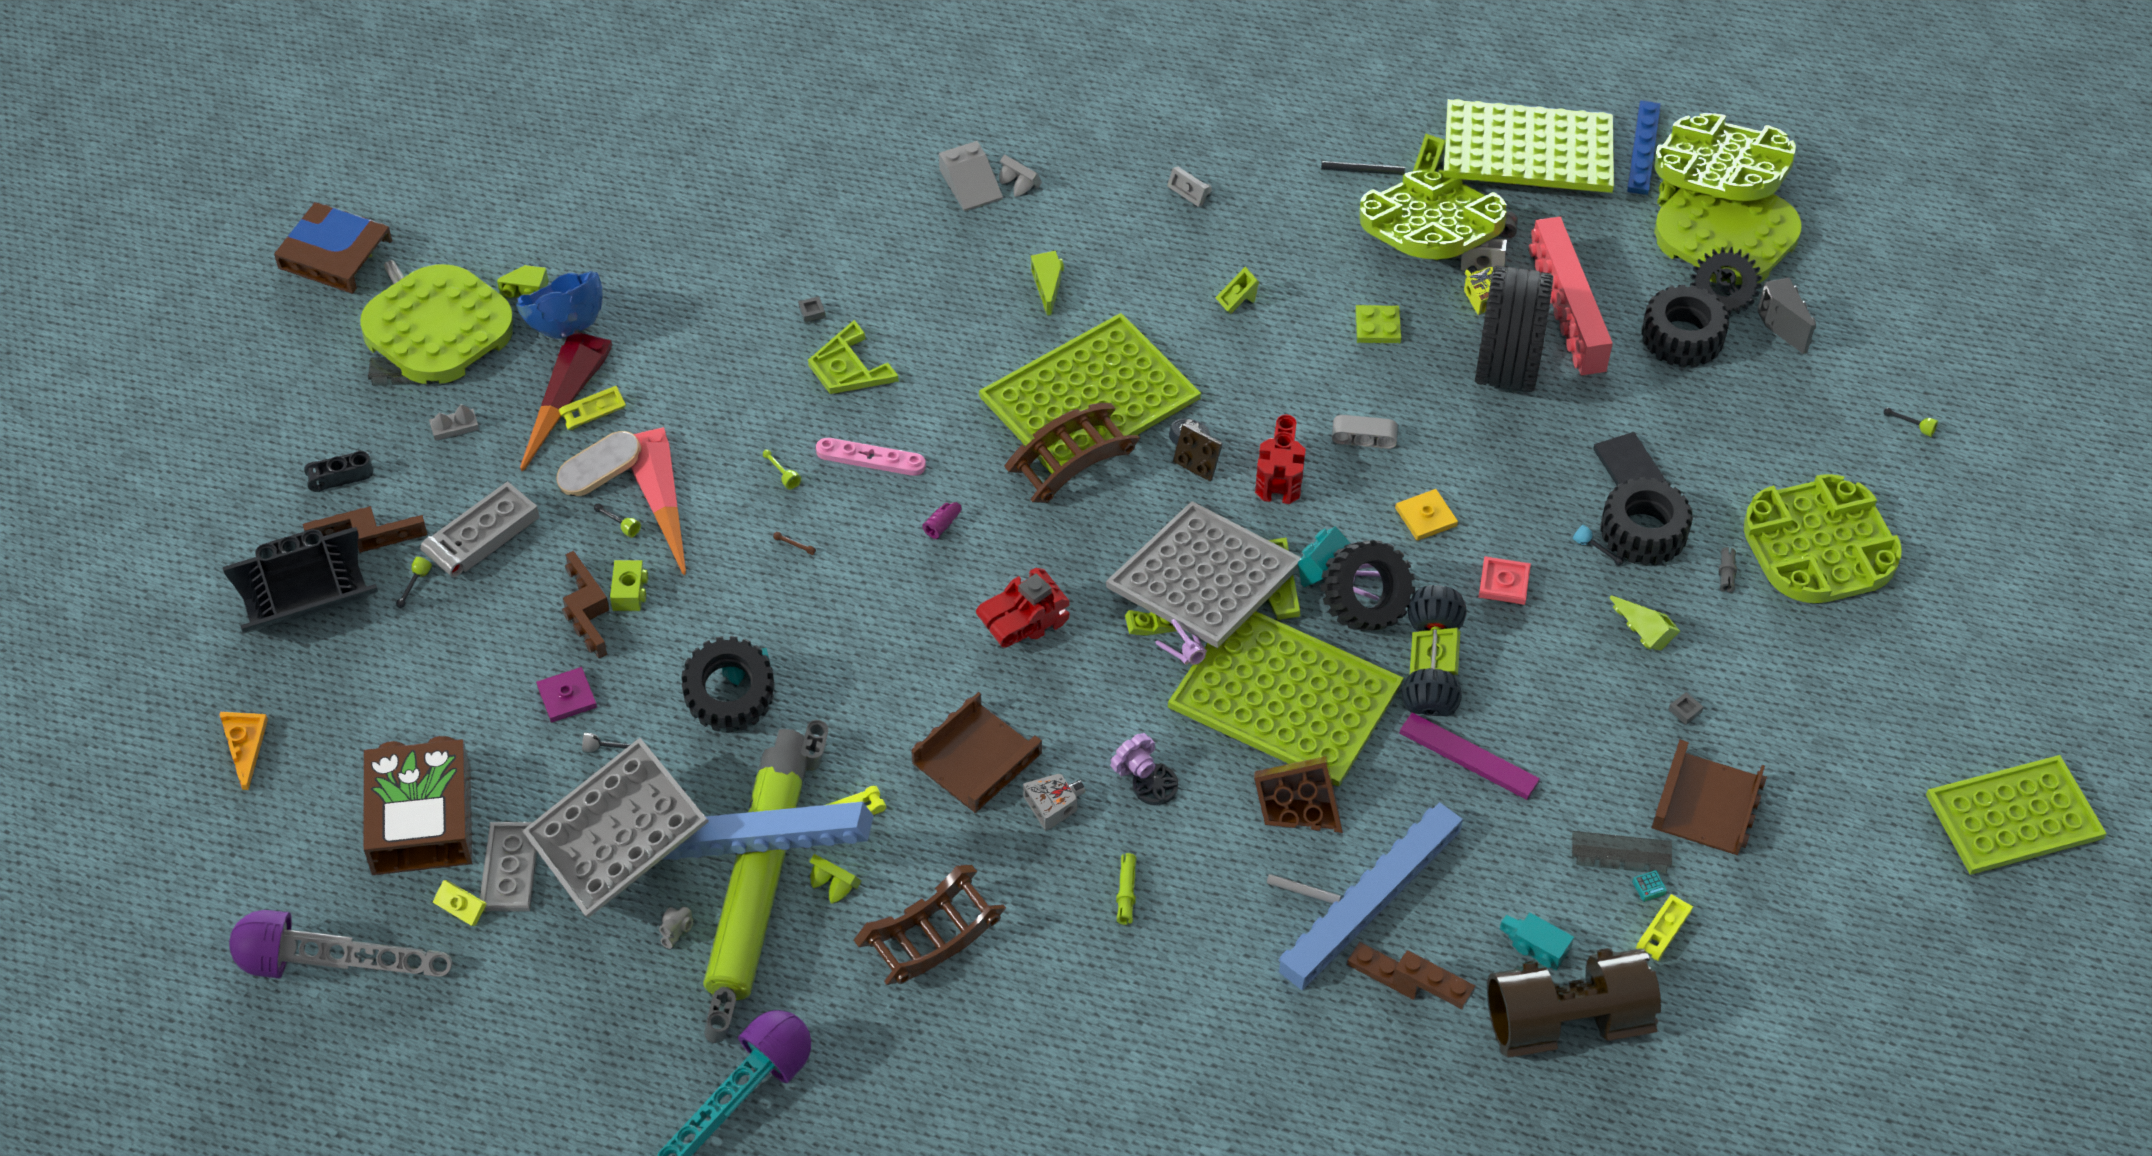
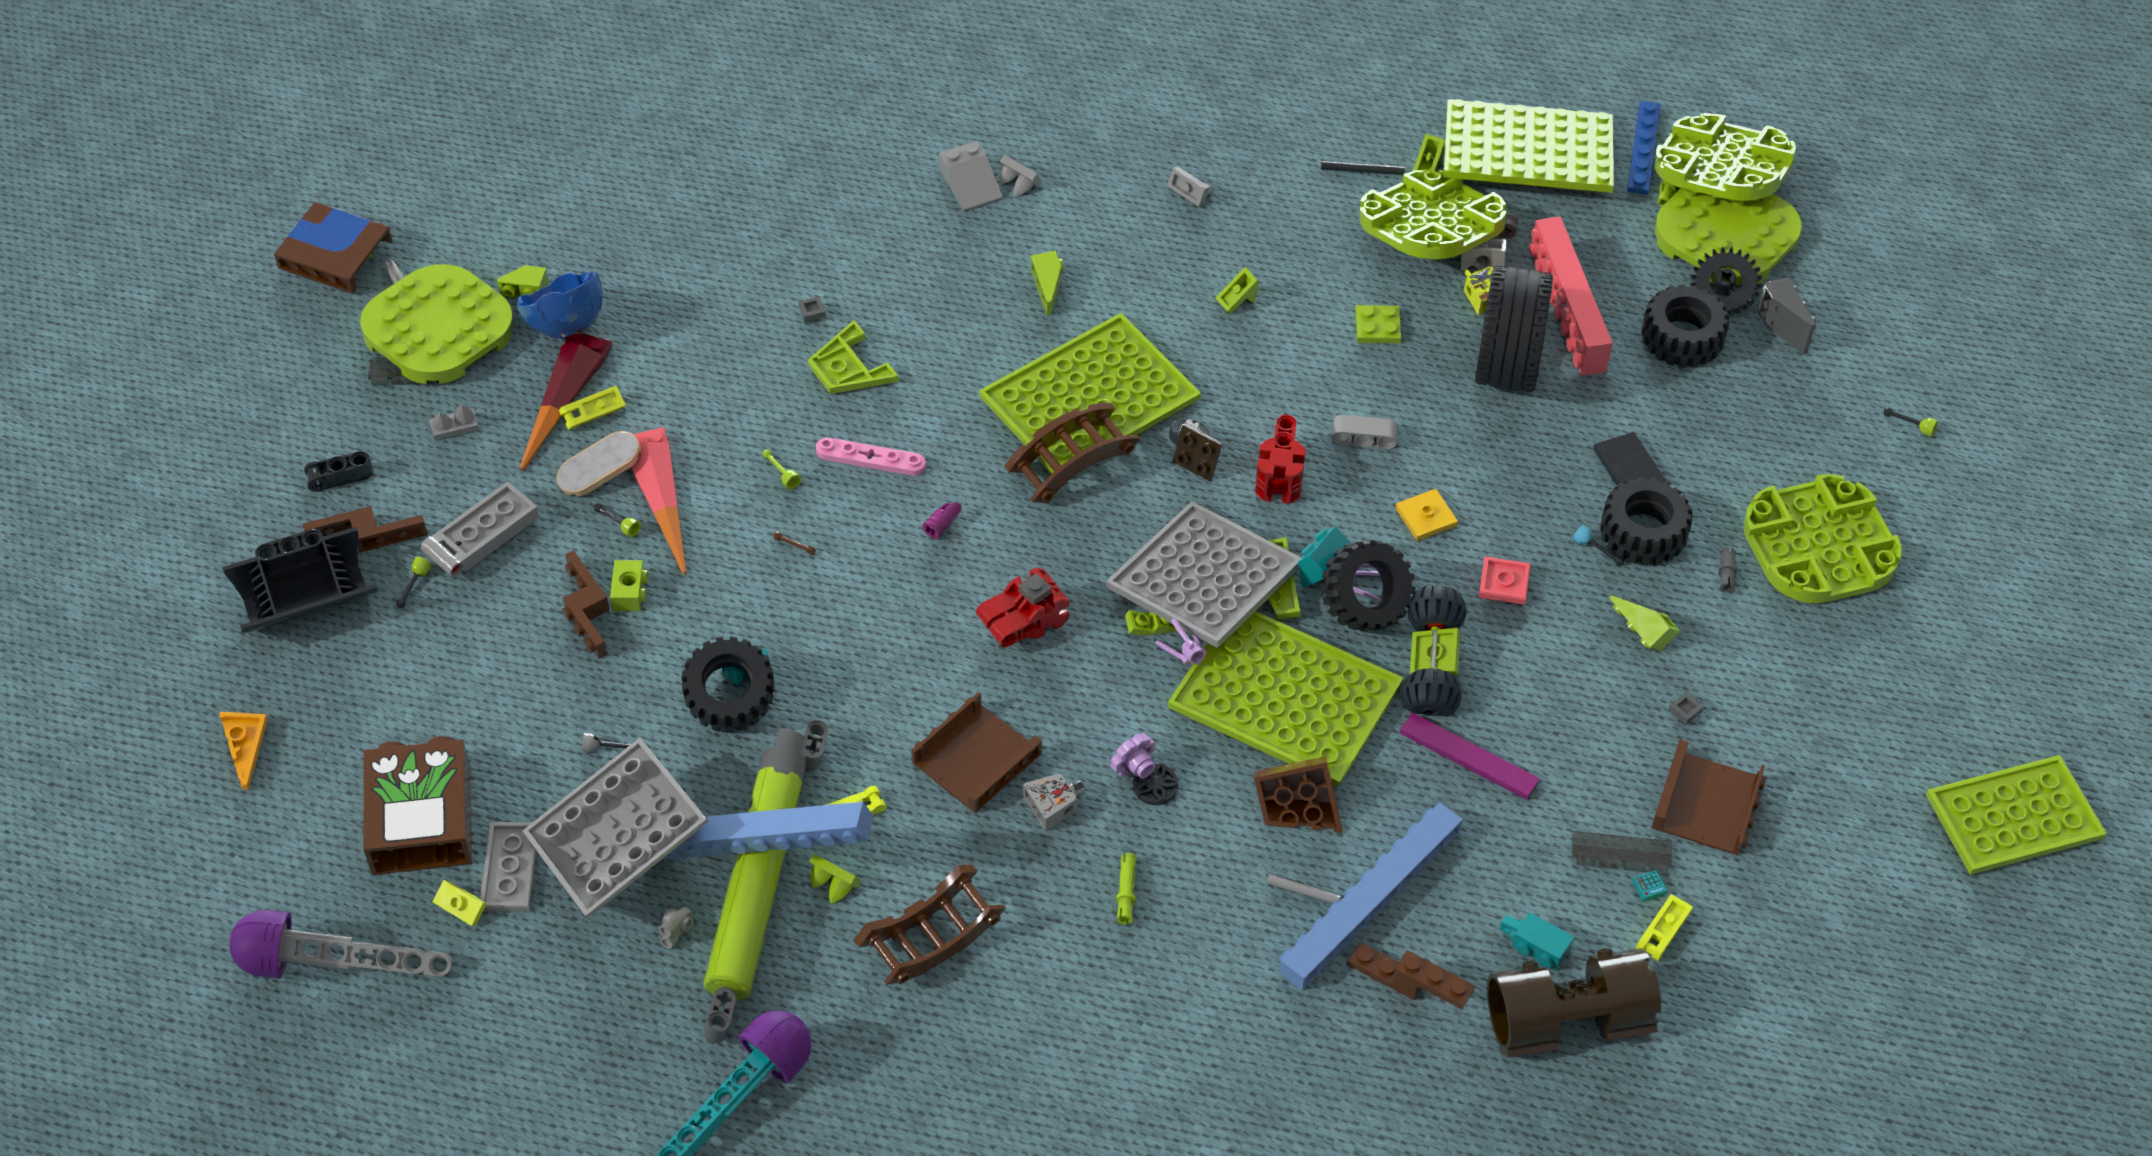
(566, 694): magenta plate -> none

